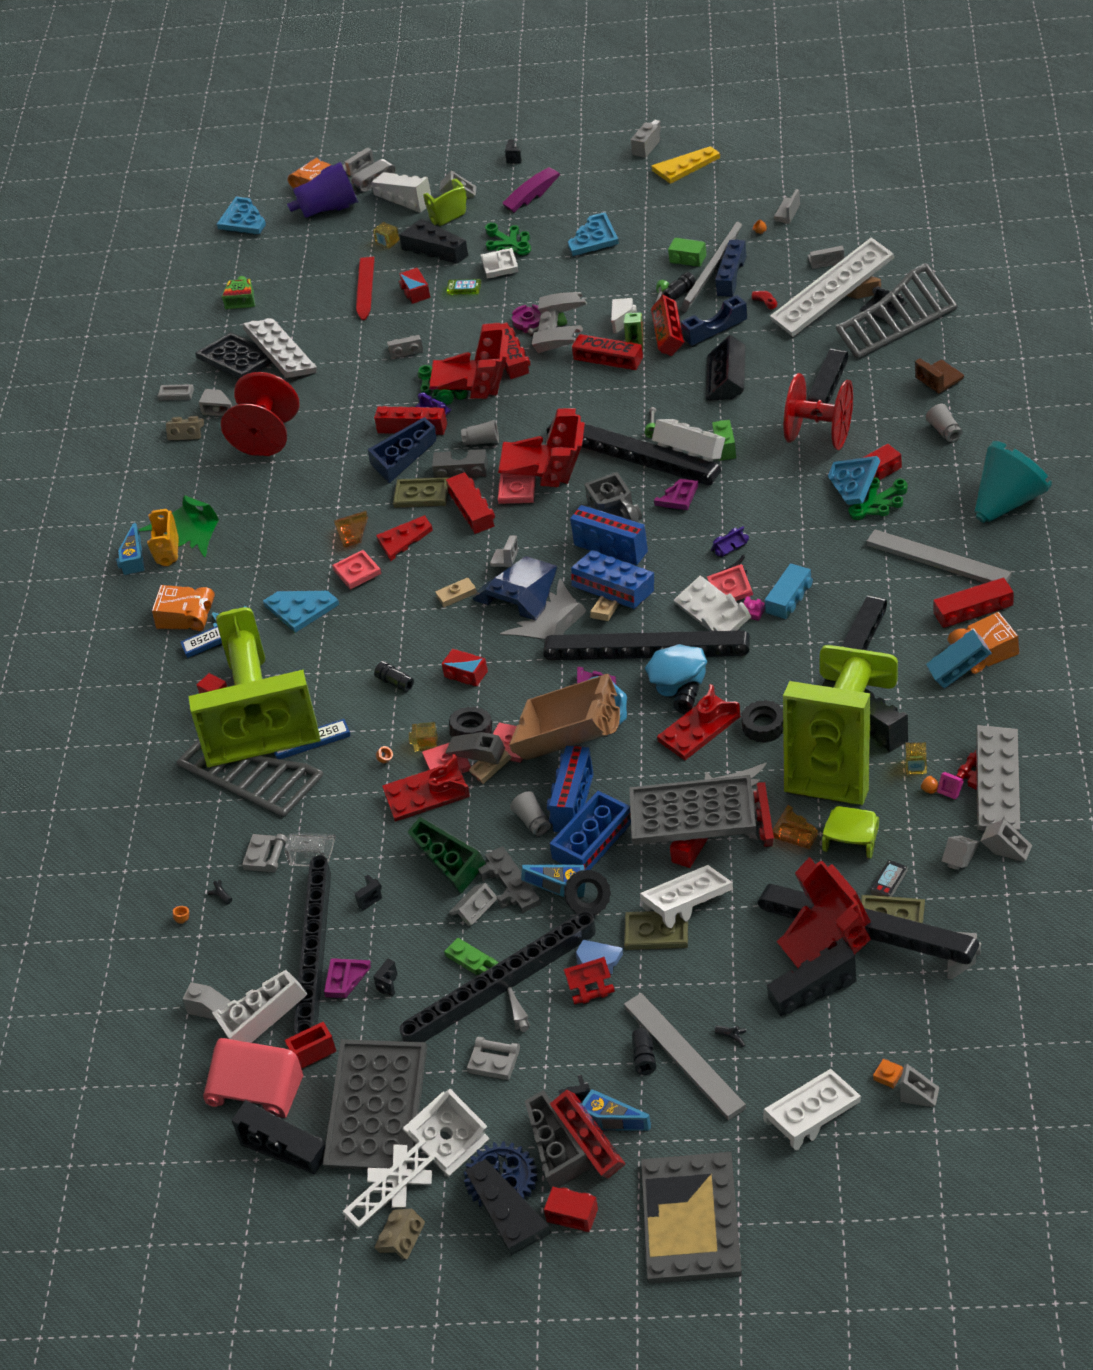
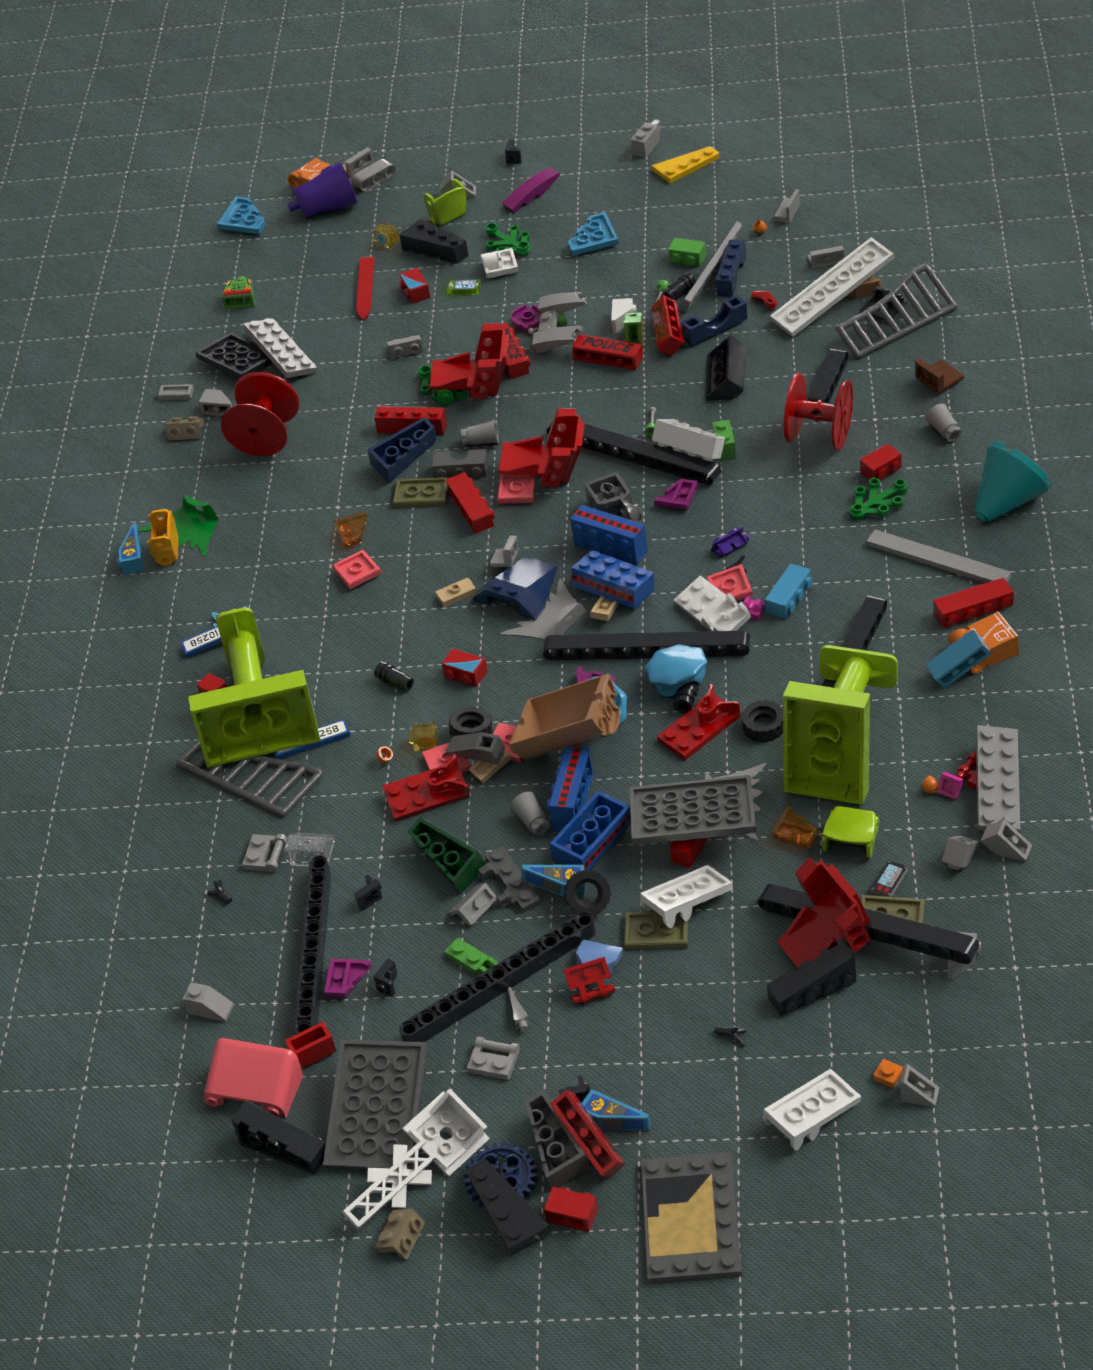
(181, 914): orange hinge -> none
(182, 607): orange piece -> none
(260, 1008): white wedge -> none
(300, 607): dark azure plate -> none
(400, 537): red wing -> none
(402, 190): white wedge -> none
(428, 402): dark purple hinge -> none
(643, 1056): black axle -> none
(685, 1056): light grey tile -> none
(763, 814): red wing -> none
(854, 477): dark azure plate -> none
(887, 724): black wedge -> none
(916, 758): clear yellow brick -> none

